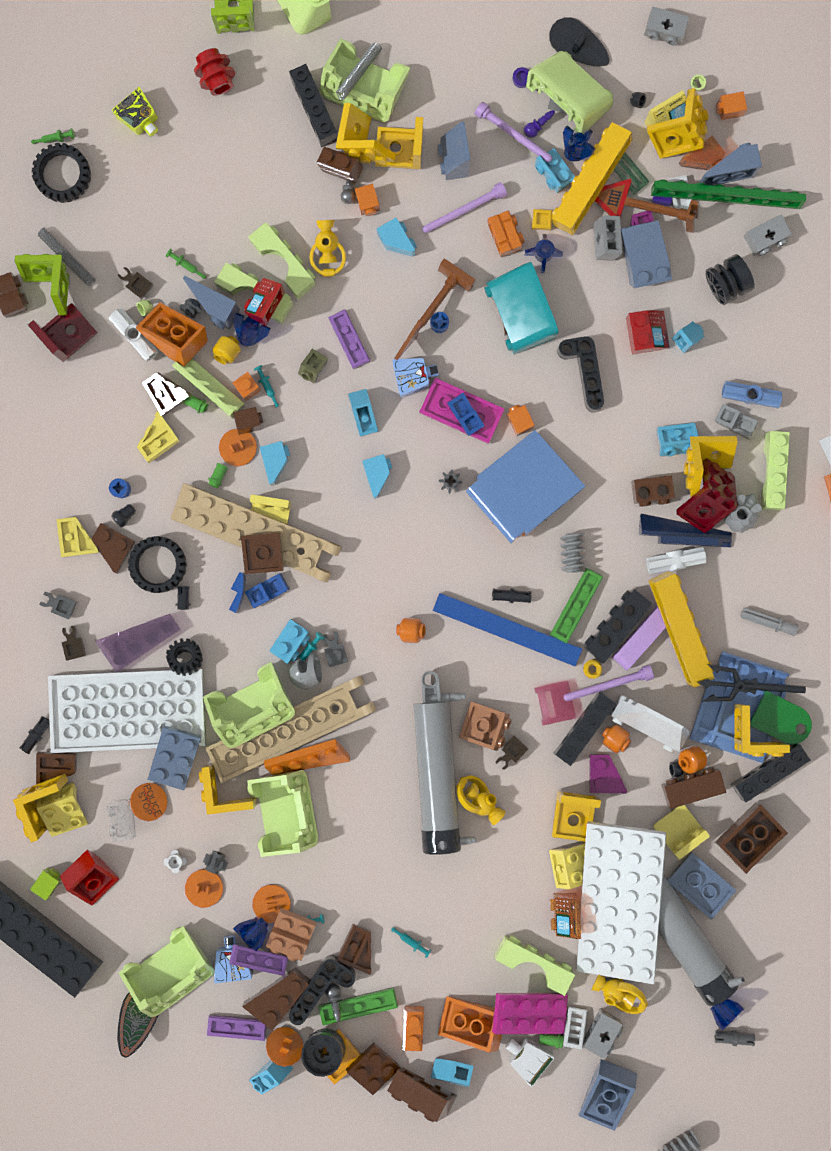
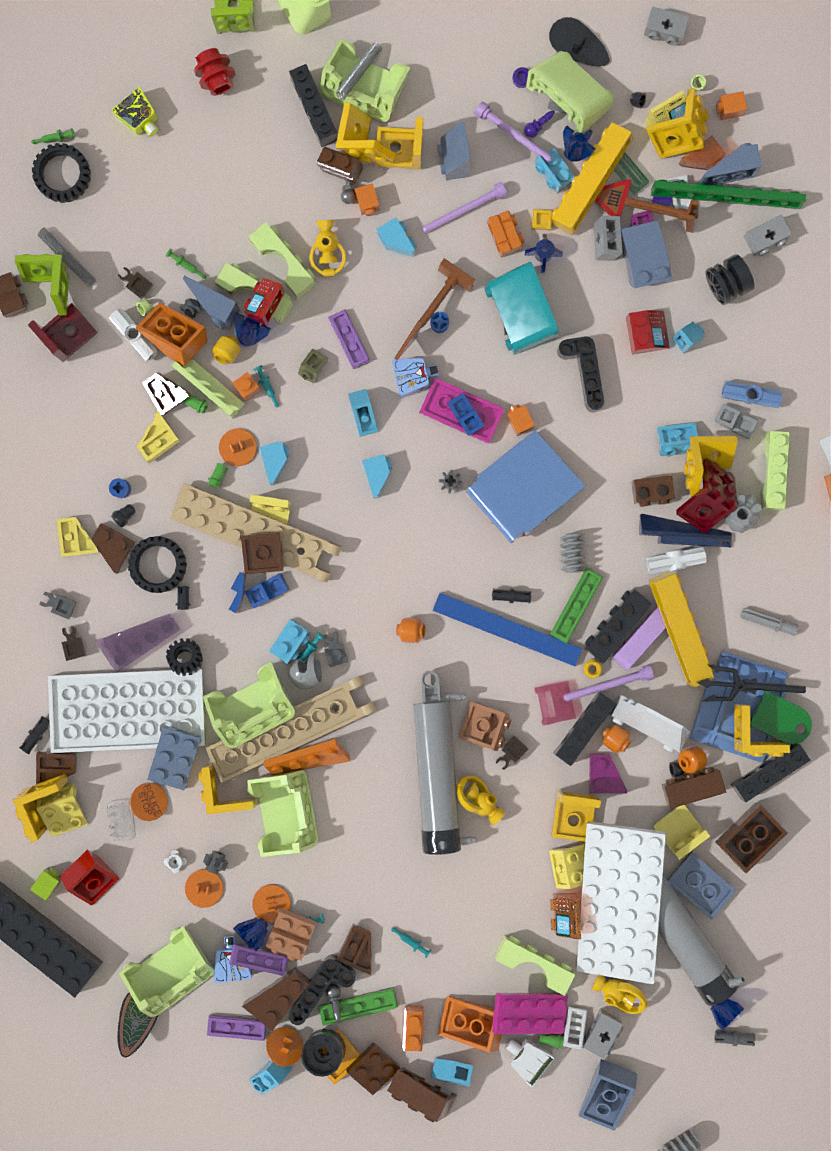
(248, 420): reddish brown brick -> none

